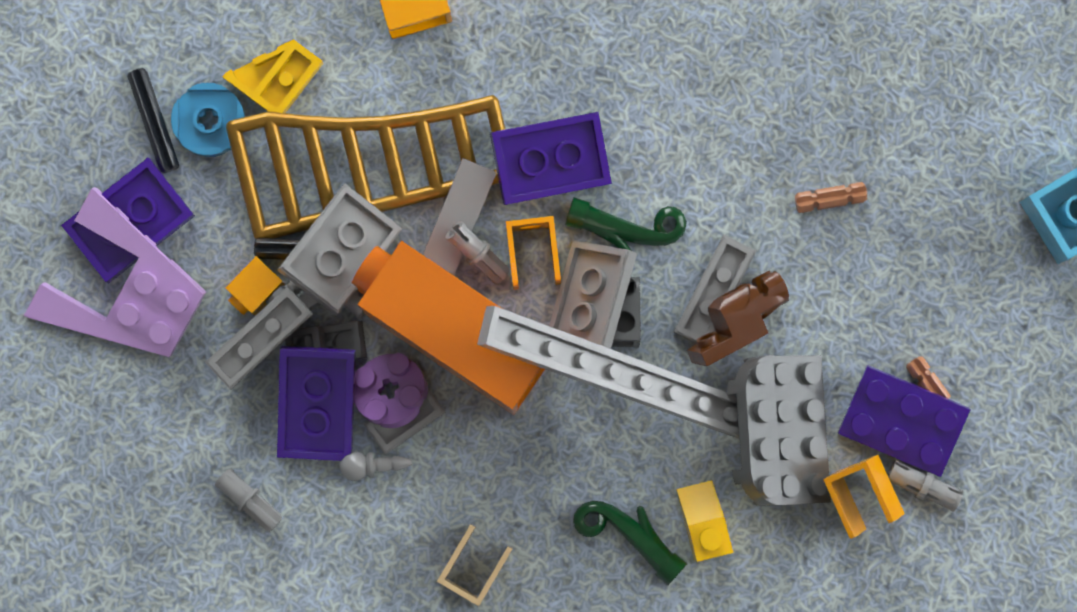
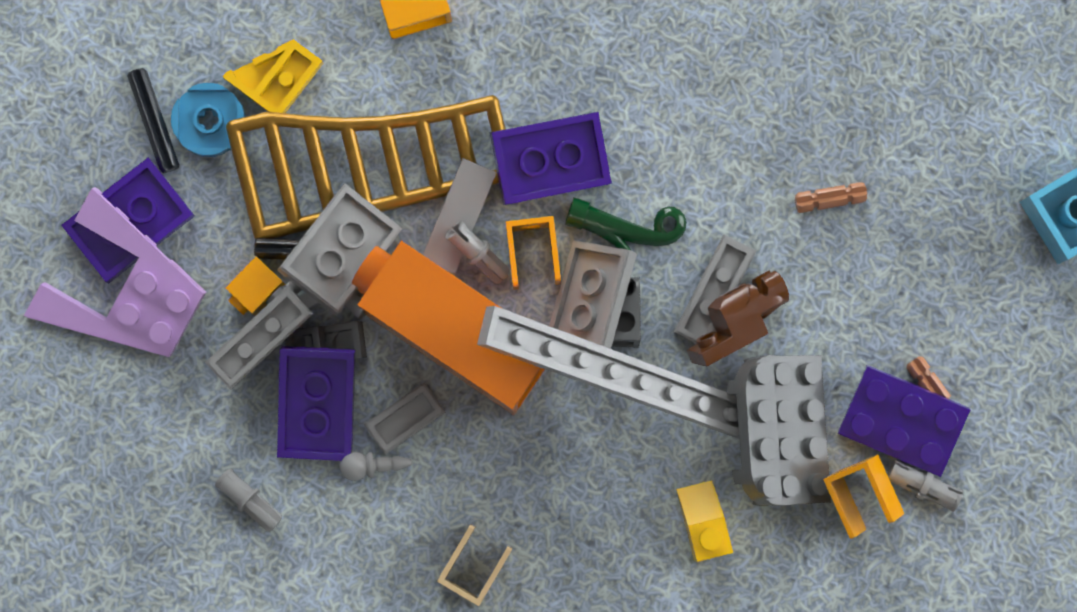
(408, 398): medium lavender plate -> none
(640, 536): dark green plant -> none

